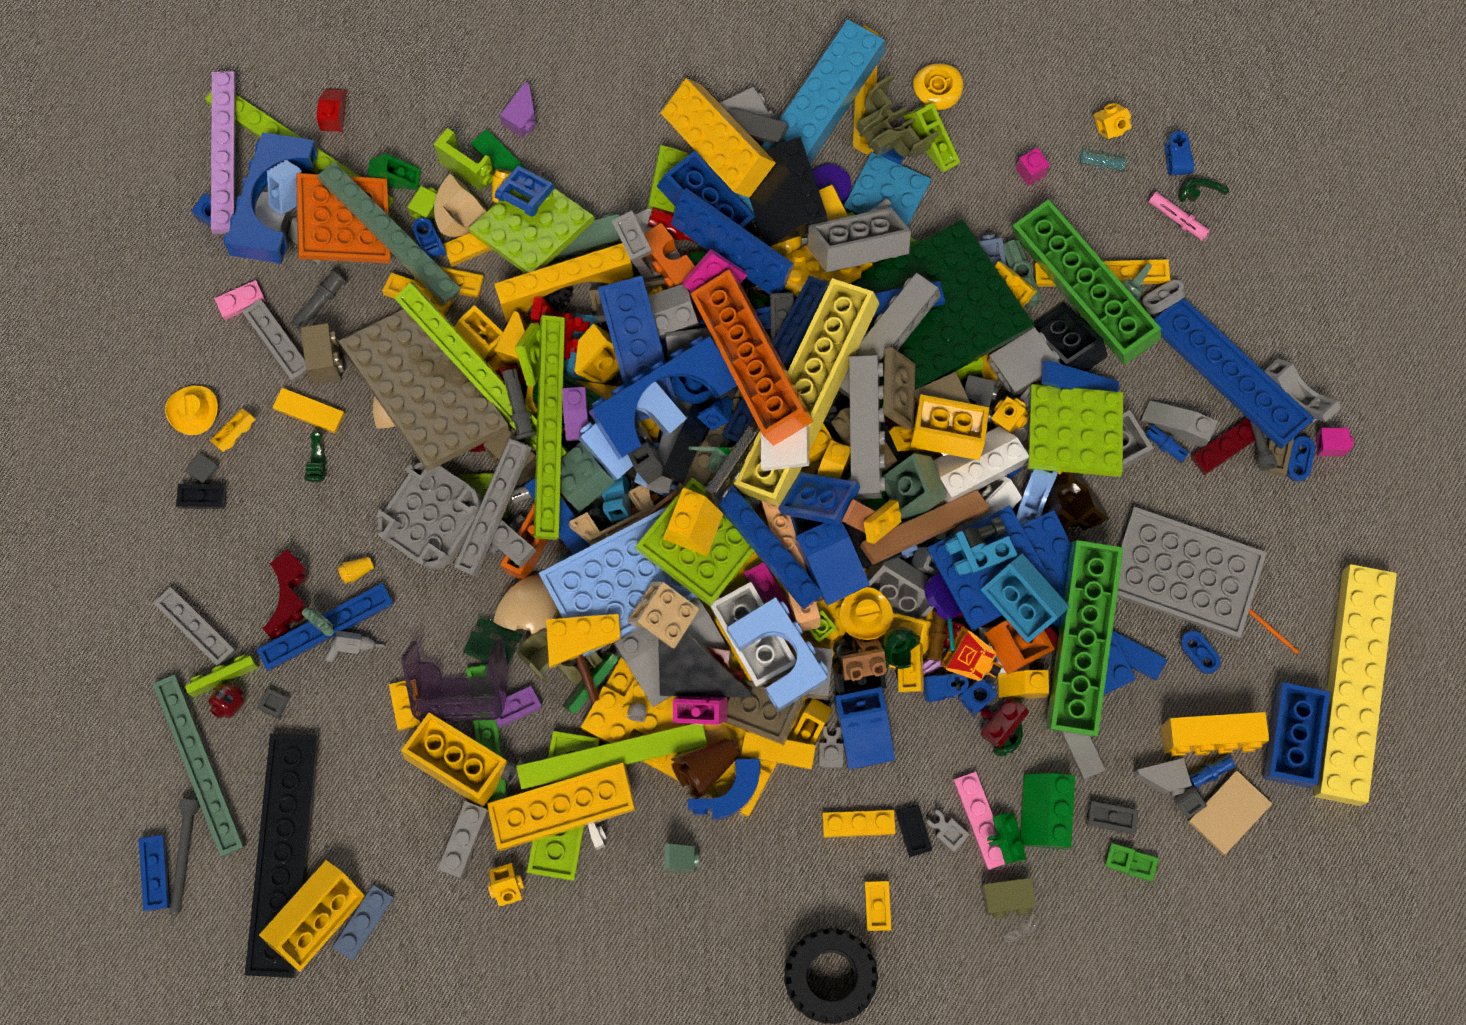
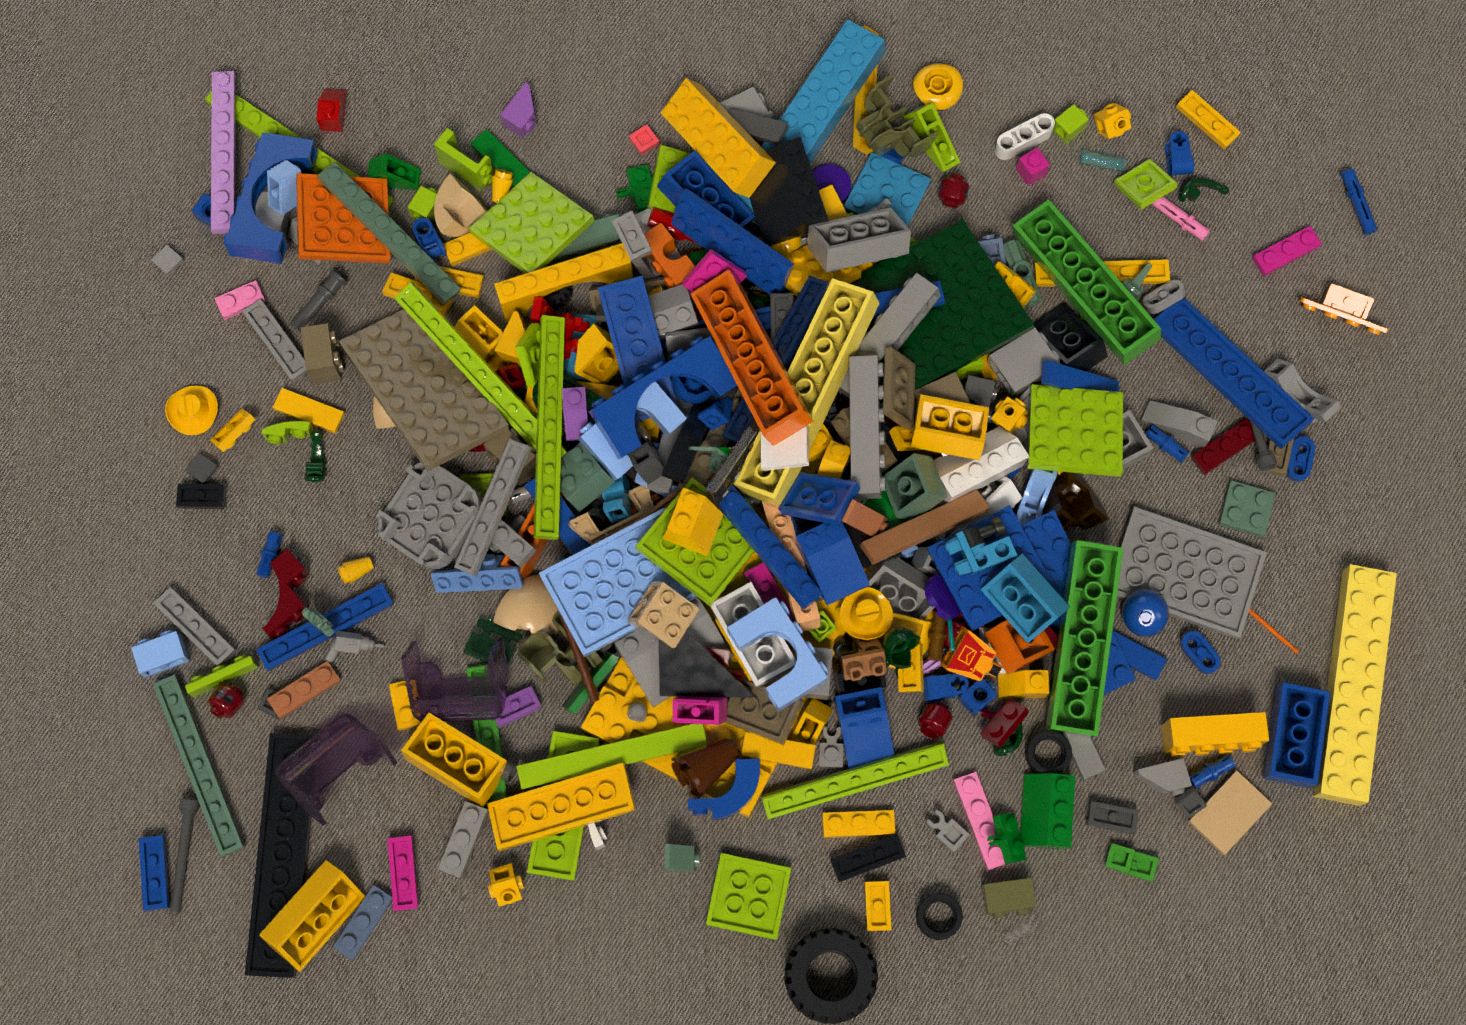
(160, 653): none -> light blue brick
(167, 260): none -> light grey tile
(268, 554): none -> blue axle
(281, 432): none -> lime slope
(303, 690): none -> nougat plate
(327, 758): none -> clear purple windscreen
(403, 873): none -> dark pink plate
(490, 577): none -> medium blue bracket
(520, 416): dark grey pin -> none
(528, 185): blue plate -> none
(577, 635): yellow wing -> none
(639, 186): none -> green plate
(644, 140): none -> coral plate
(748, 896): none -> lime plate
(855, 780): none -> lime tile
(867, 858): none -> black plate
(882, 521): yellow plate -> none
(913, 831): black tile -> none
(935, 720): none -> dark red head
(953, 191): none -> dark red head
(957, 914): none -> black tyre
(1029, 128): none -> white beam
(1060, 740): none -> black tyre
(1070, 123): none -> lime brick
(1145, 184): none -> lime tile
(1145, 612): none -> blue cylinder
(1208, 119): none -> yellow plate
(1247, 509): none -> sand green plate
(1287, 251): none -> dark pink plate
(1333, 441): dark pink brick -> none
(1347, 304): none -> bracket
(1359, 201): none -> blue pin

